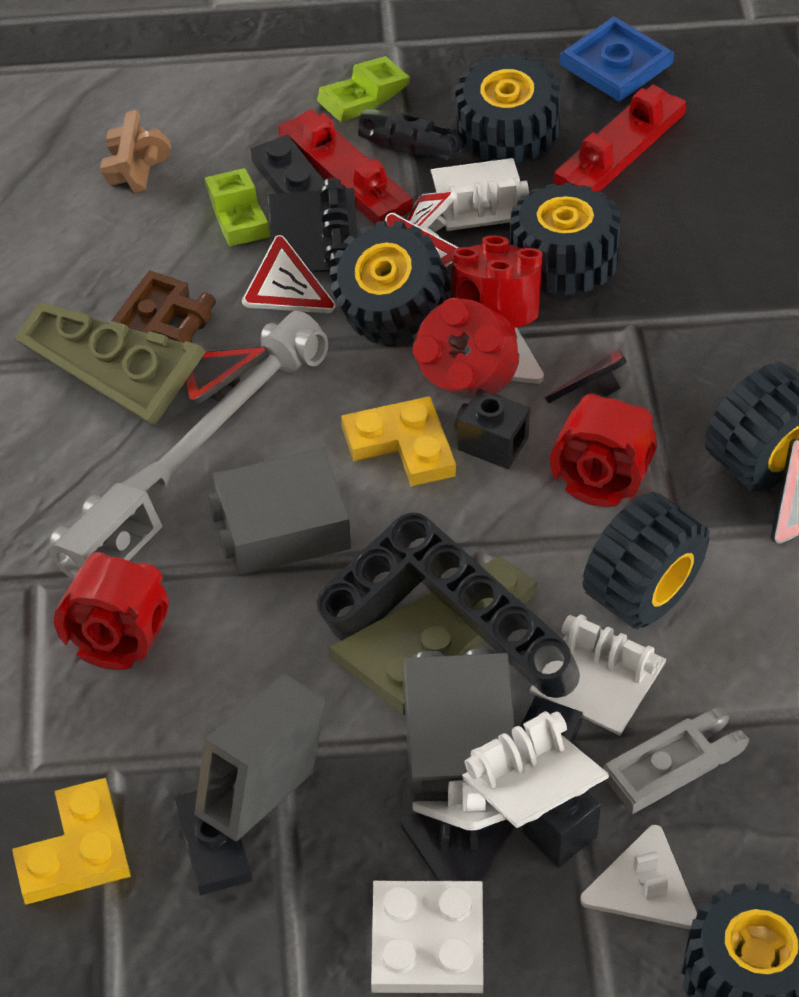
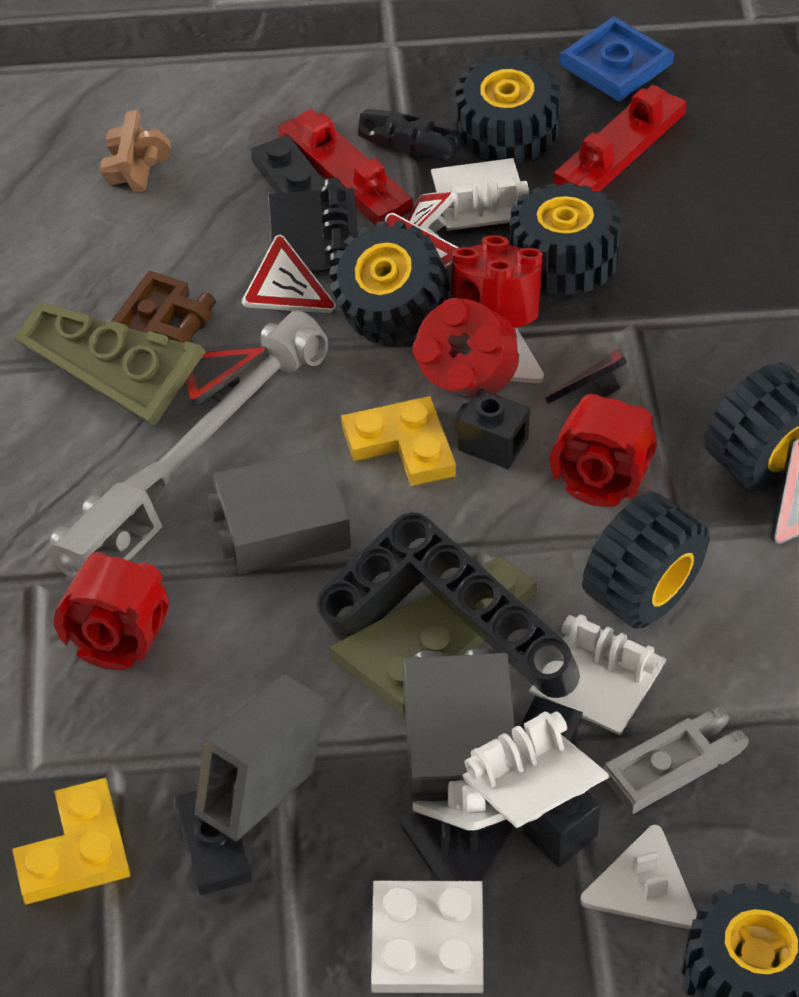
(237, 207): lime slope -> none
(369, 87): lime slope -> none

